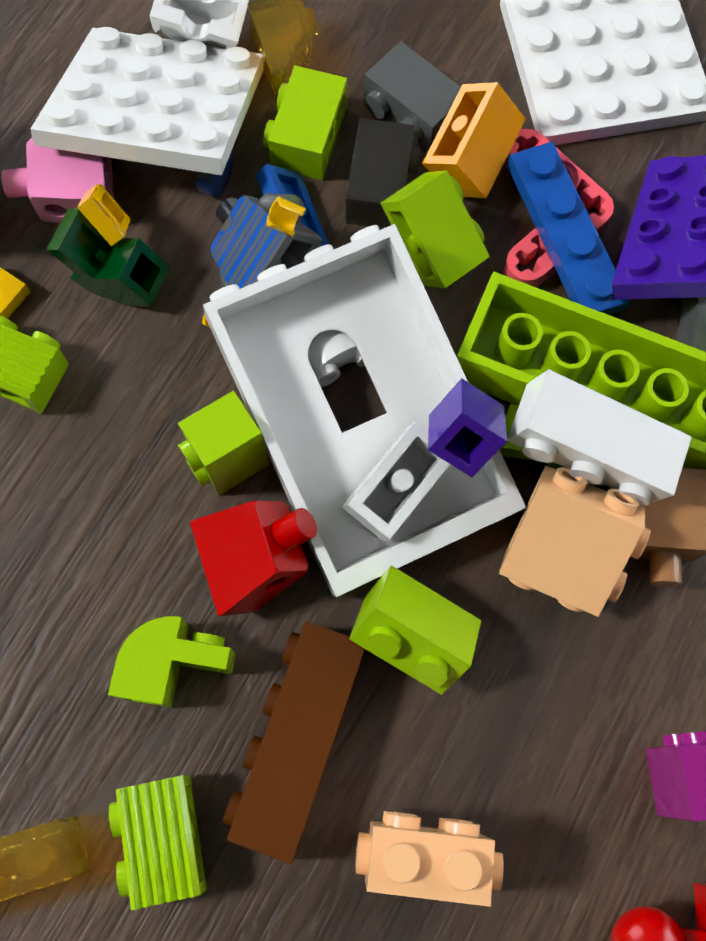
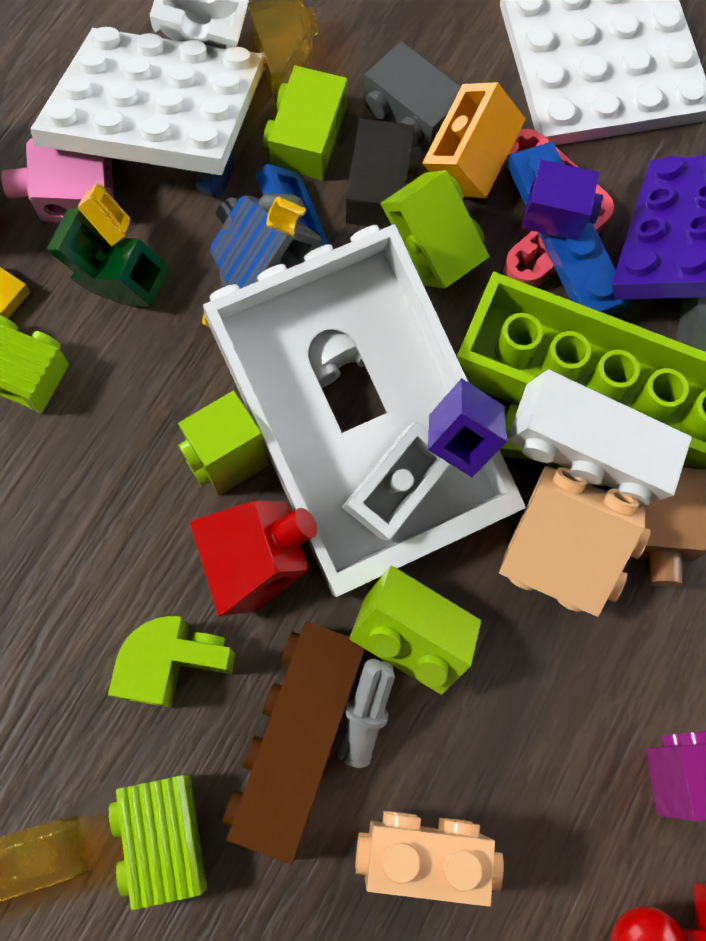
(366, 713): none -> light grey axle
(562, 200): none -> dark purple brick

